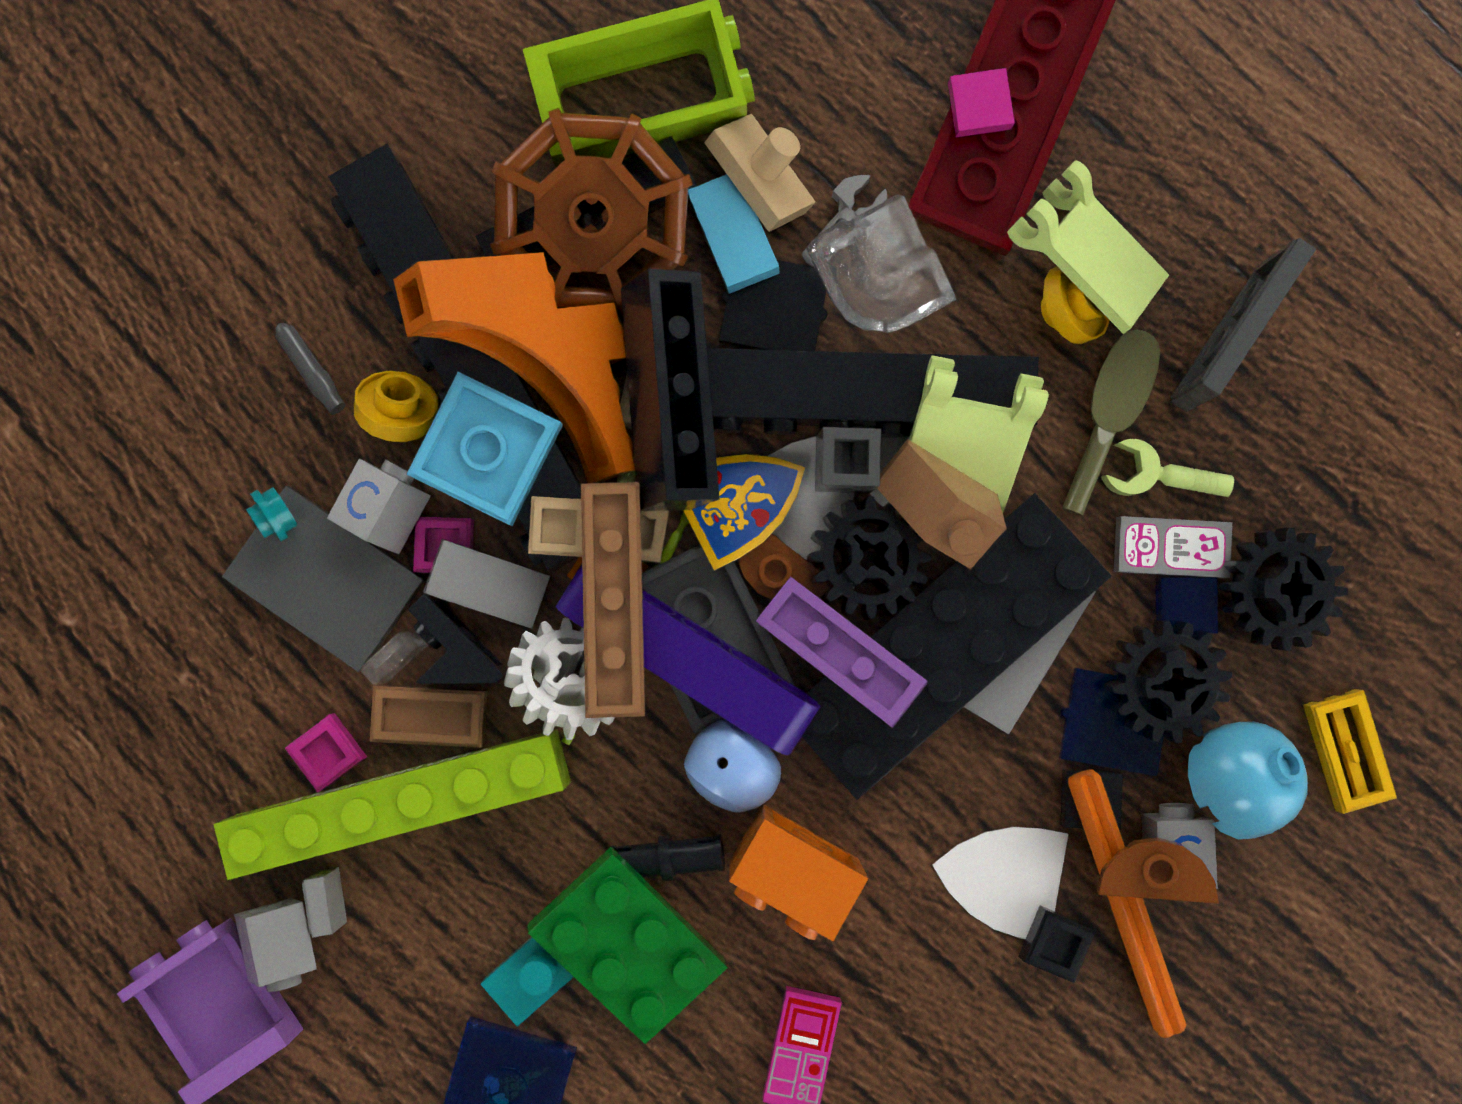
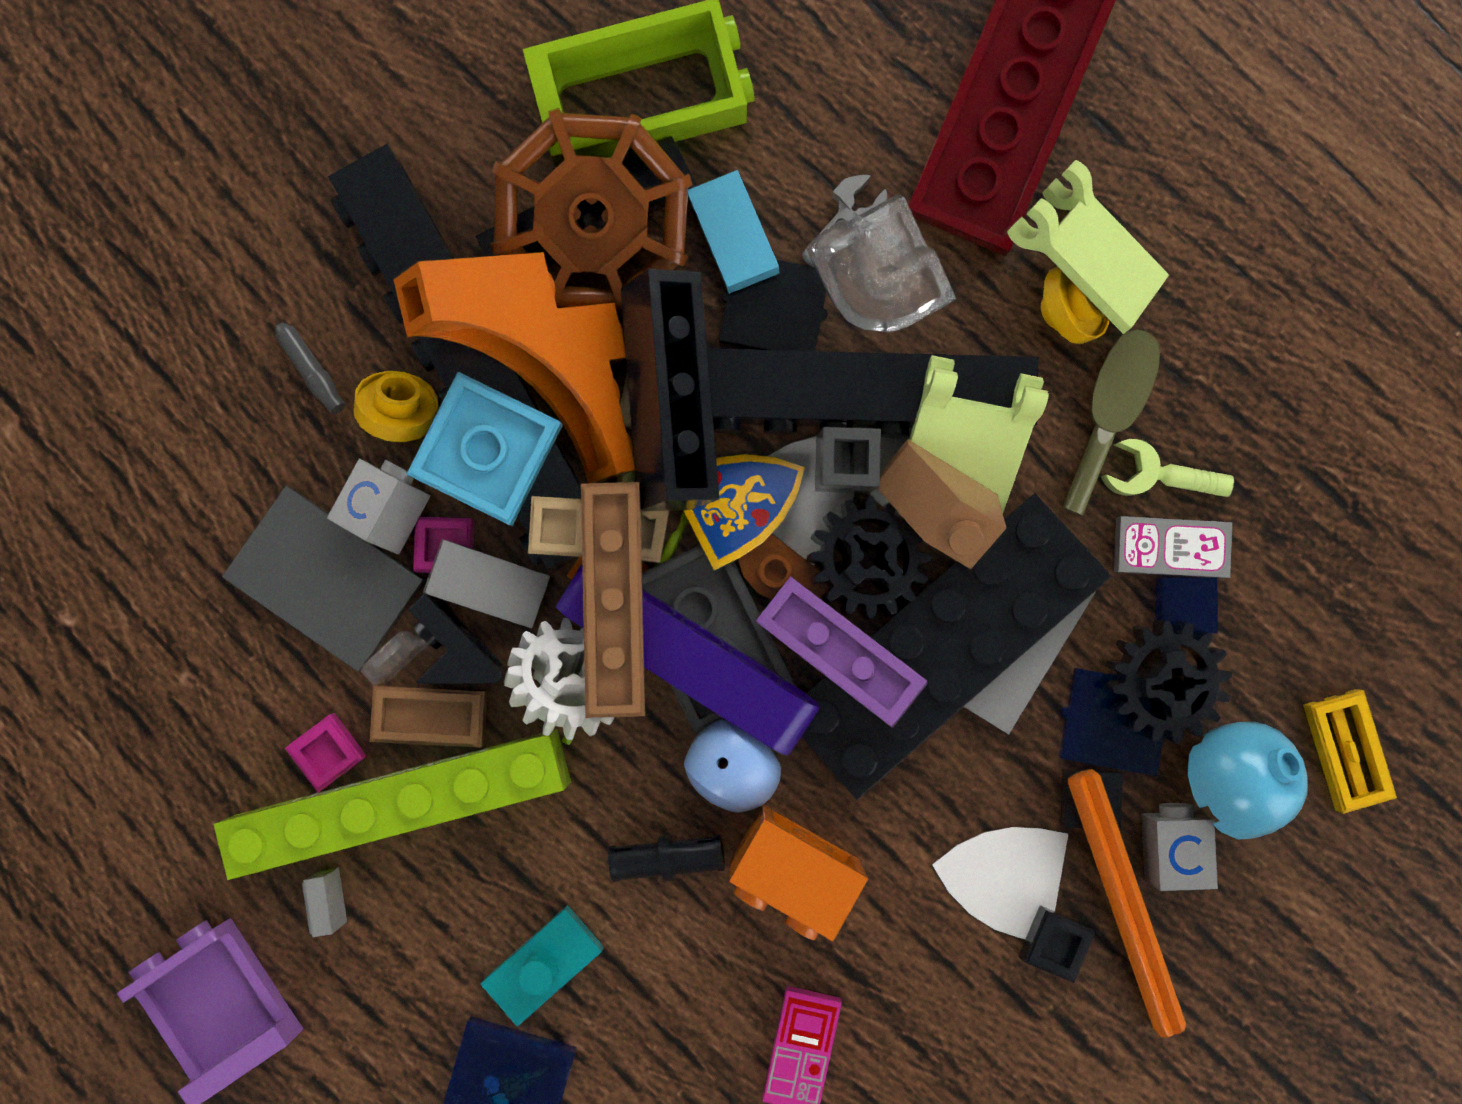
(271, 514): teal plate -> none
(276, 944): light grey brick -> none
(627, 945): green plate -> none
(761, 169): tan tile -> none
(981, 102): dark pink tile -> none
(1157, 871): dark orange plate -> none
(1241, 325): dark grey tile -> none
(1308, 593): black gear -> none

